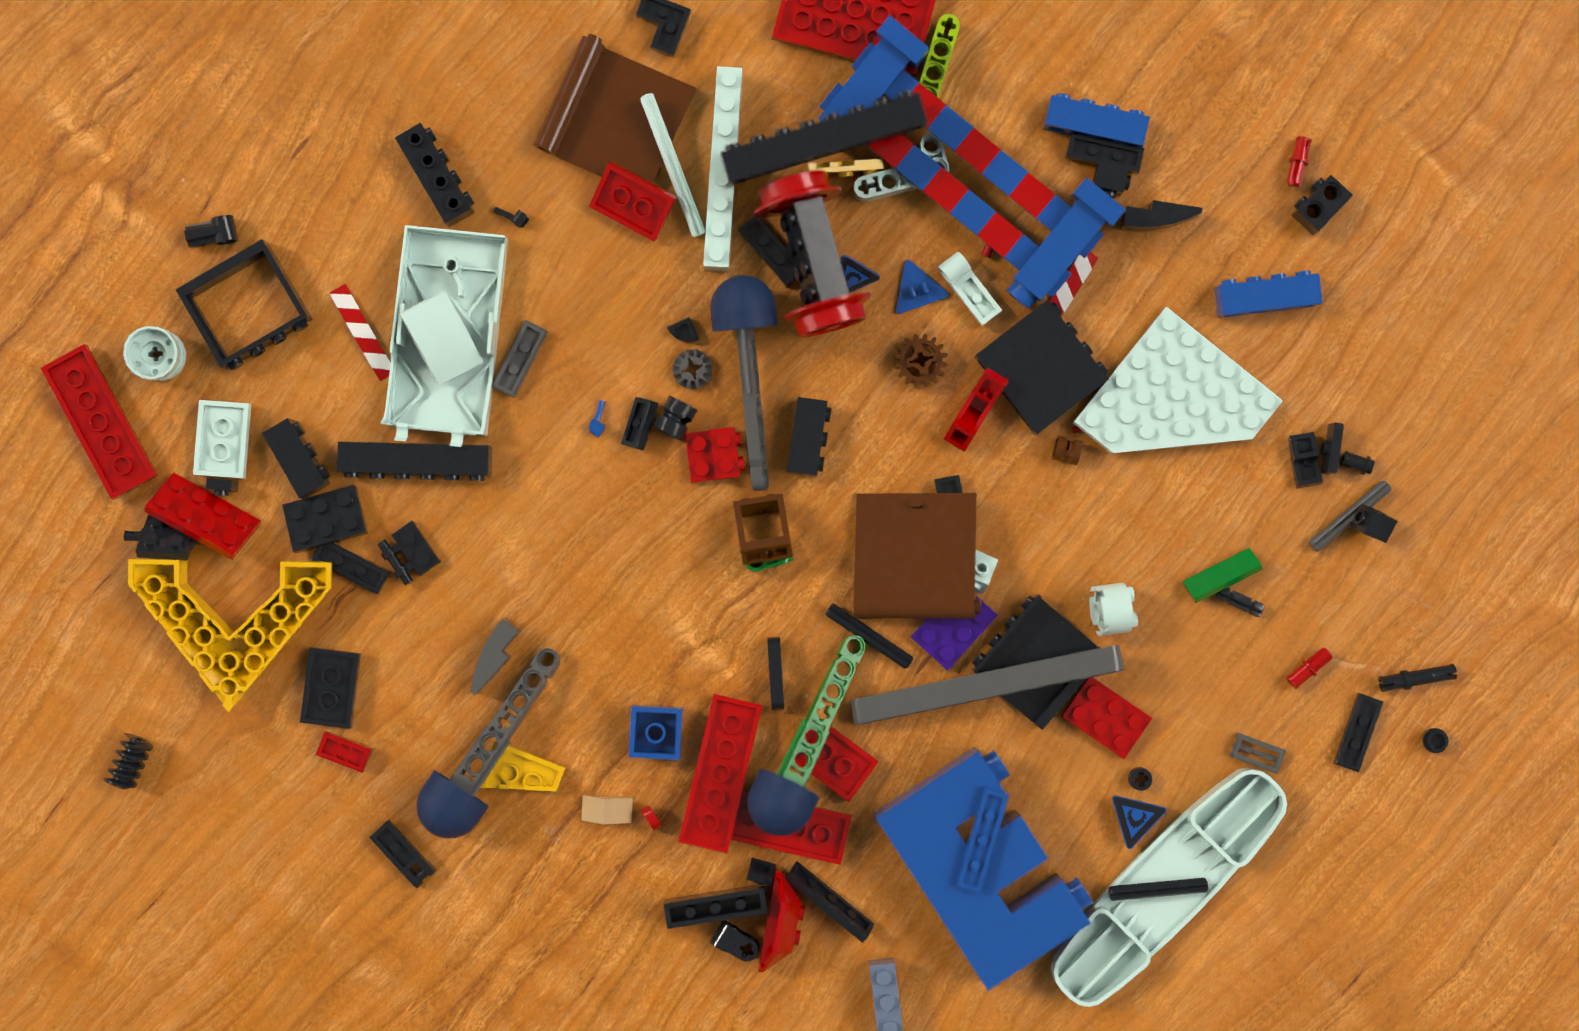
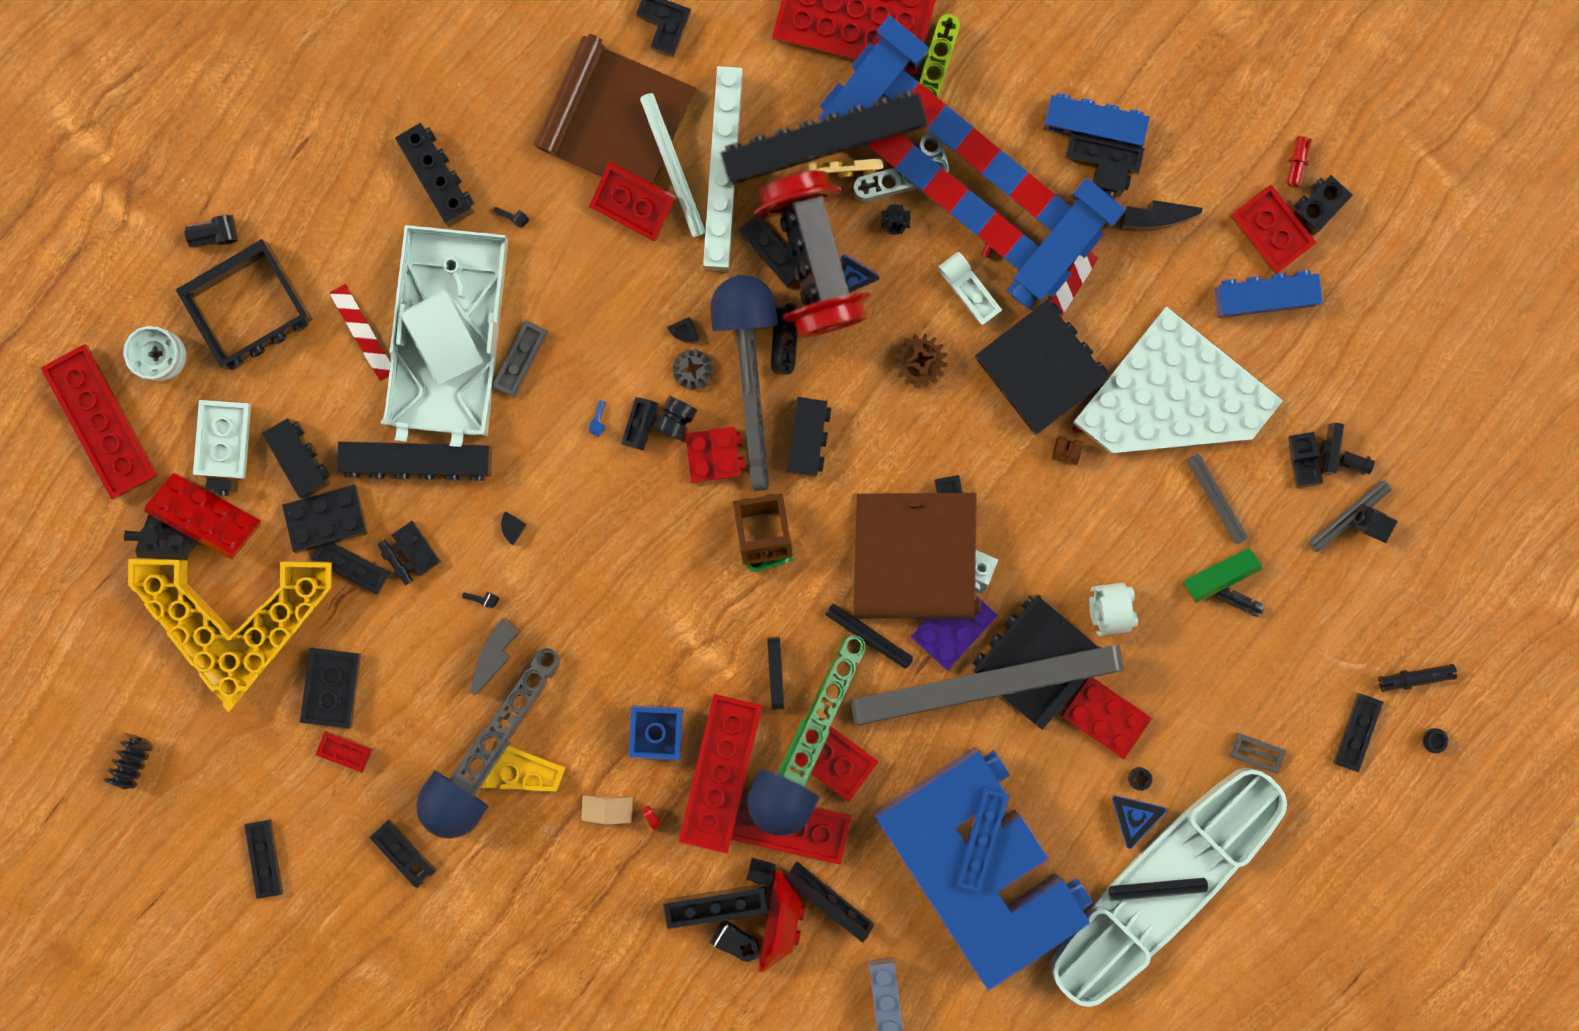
(263, 859): none -> black tile
(489, 600): none -> black hand
(512, 527): none -> black tile
(778, 346): none -> black beam
(895, 219): none -> black gear
(917, 289): blue piece -> none
(975, 409): red arch -> none
(1217, 499): none -> dark grey axle
(1273, 229): none -> red plate
(1309, 668): red axle -> none

